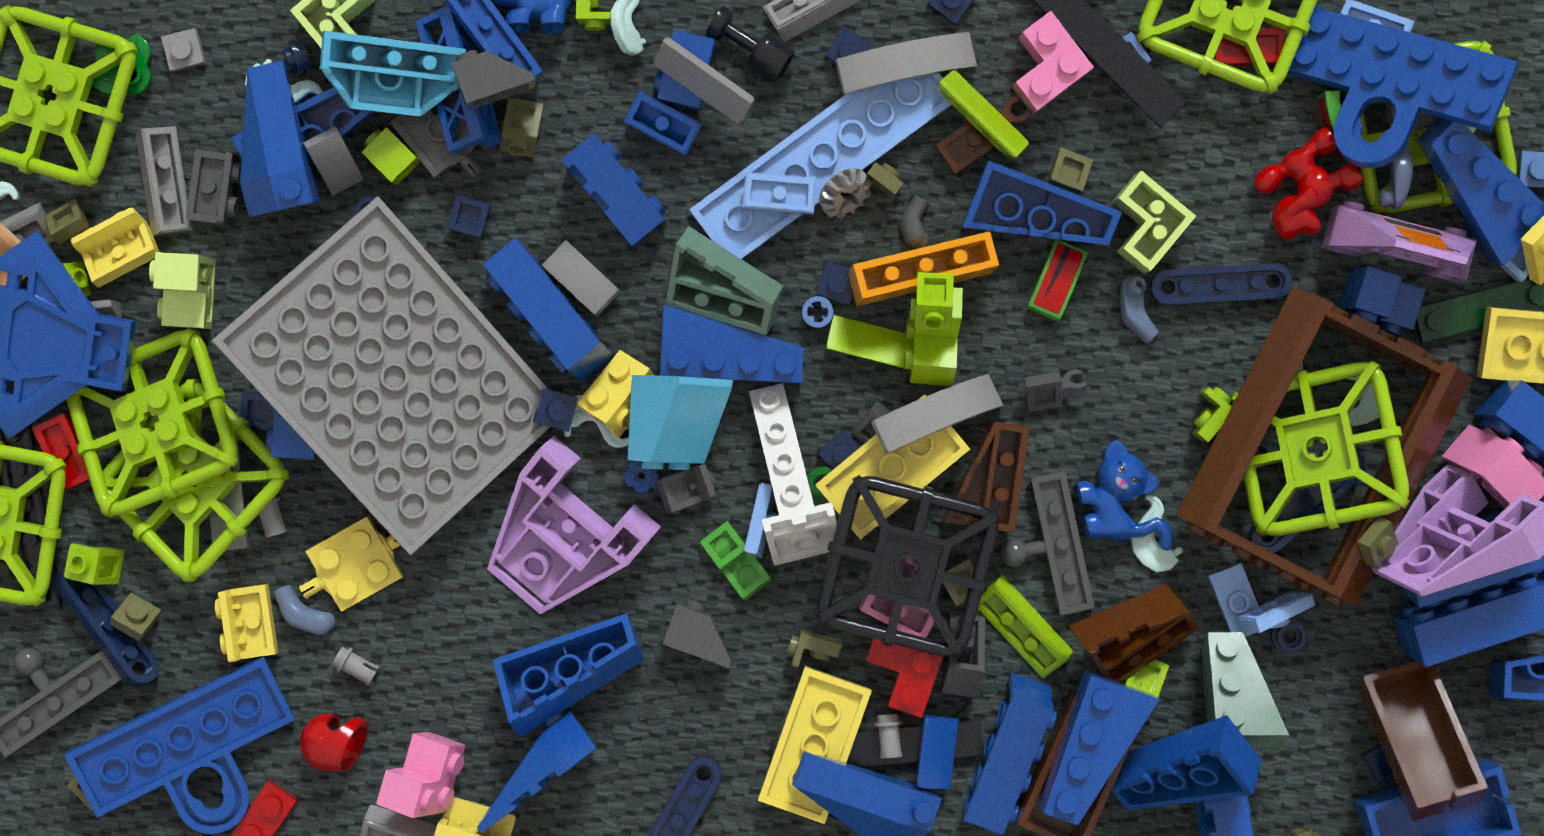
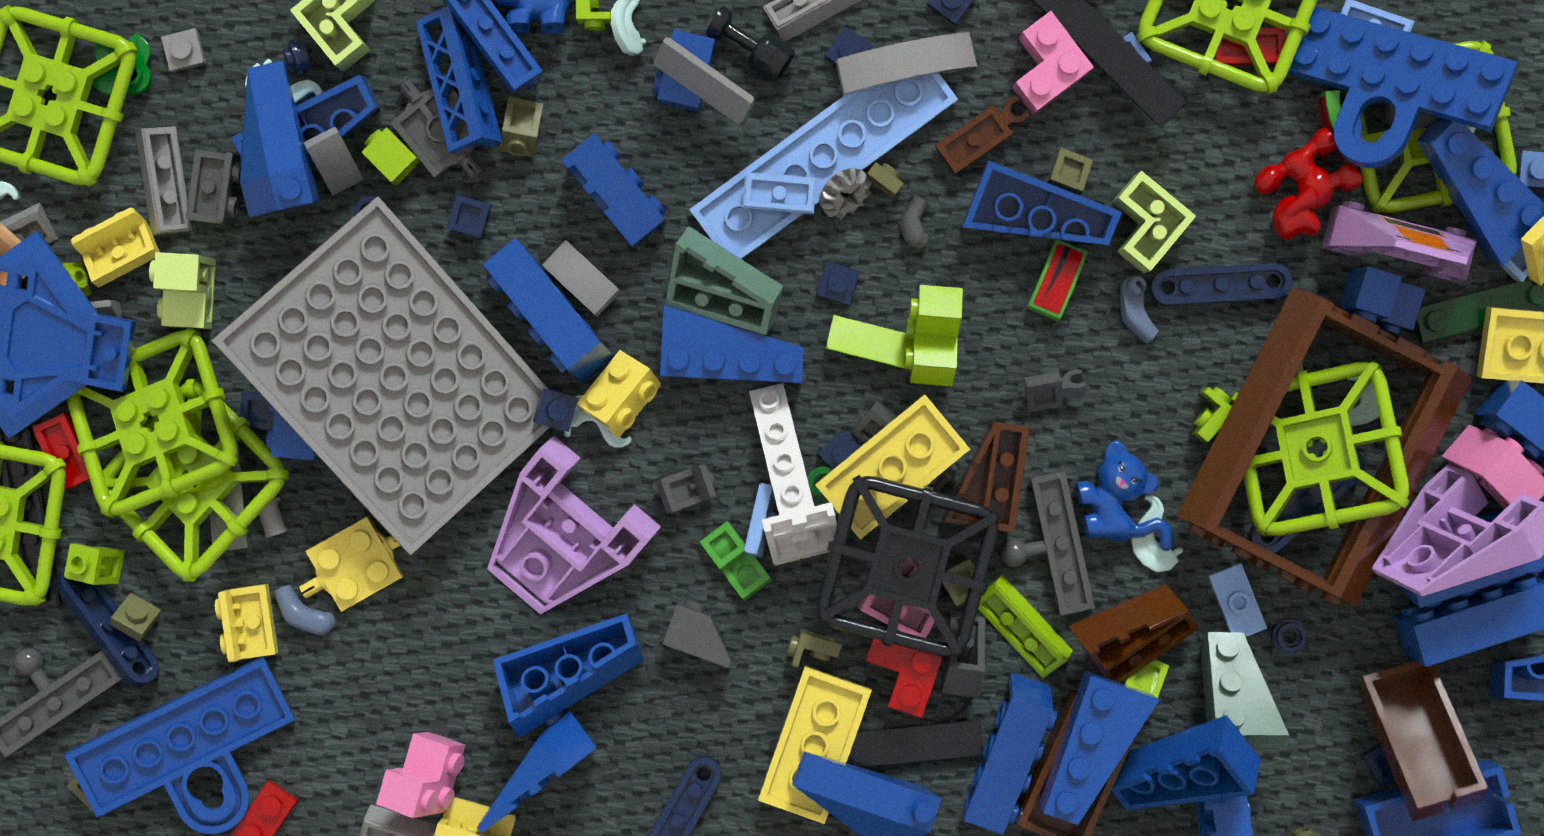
(66, 221): olive plate -> none
(333, 749): red helmet -> none
(355, 665): light grey pin -> none
(388, 72): medium azure wedge -> none
(488, 78): dark grey slope -> none
(640, 485): blue plate -> none
(663, 123): blue slope -> none
(674, 419): medium azure slope -> none
(825, 304): medium blue bush -> none
(889, 735): light grey pin -> none
(897, 273): light orange brick -> none
(934, 301): lime bracket -> none
(936, 413): light grey slope -> none
(936, 752): blue slope -> none
(982, 115): lime slope -> none
(1275, 612): light blue plate -> none
(1378, 542): olive plate -> none
(1400, 180): sand blue arm -> none

